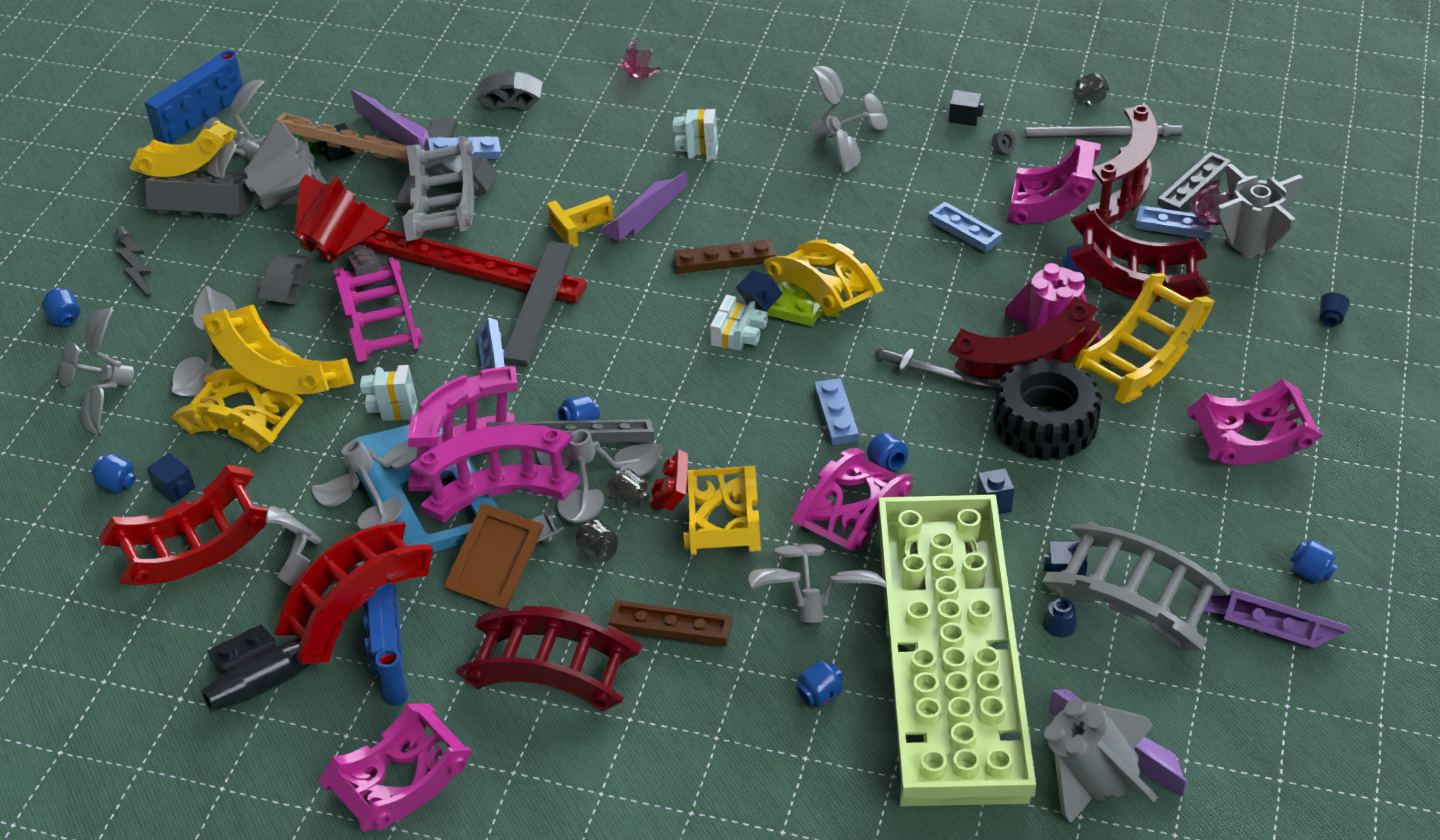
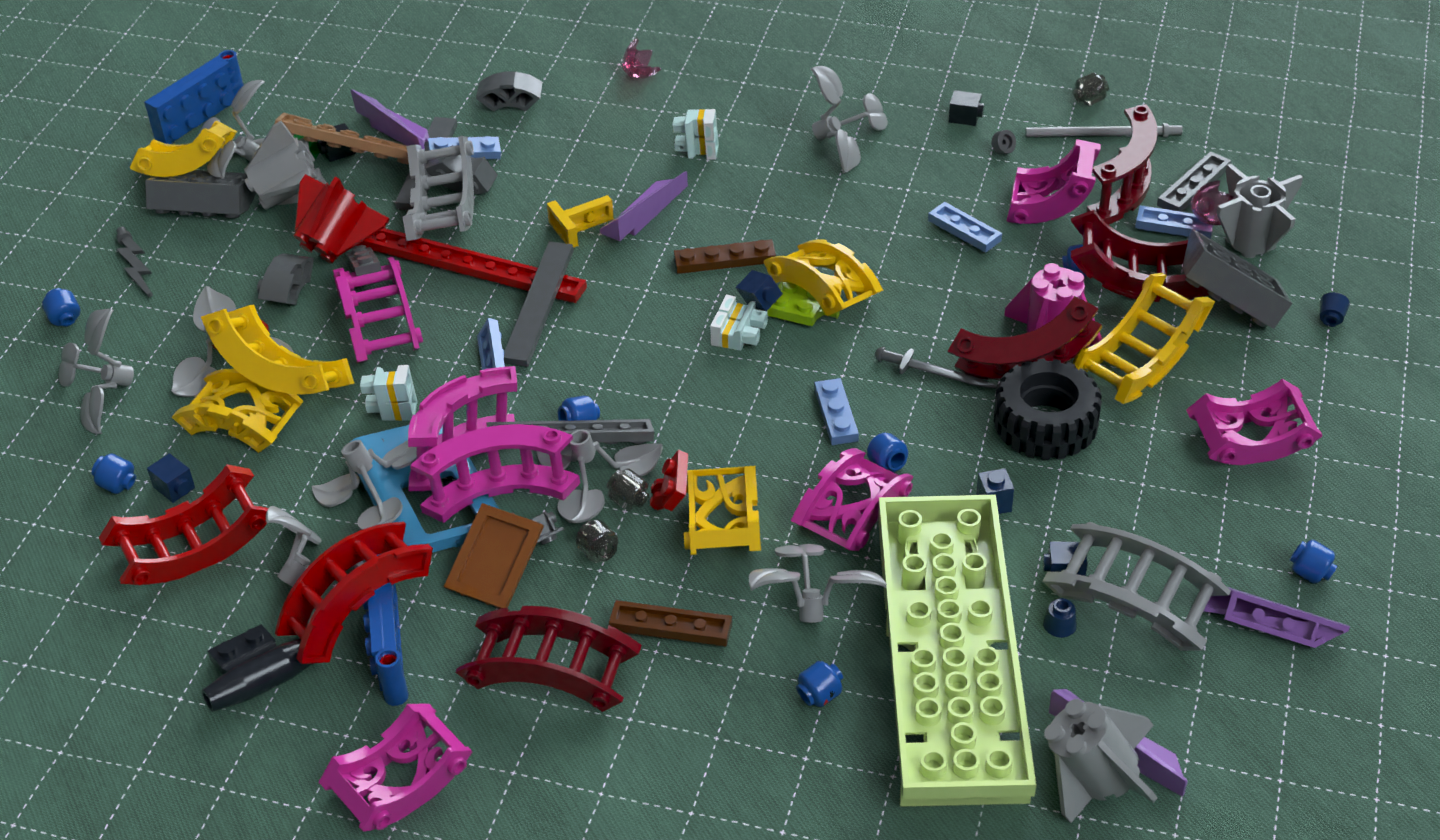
(1234, 280): none -> dark grey slope

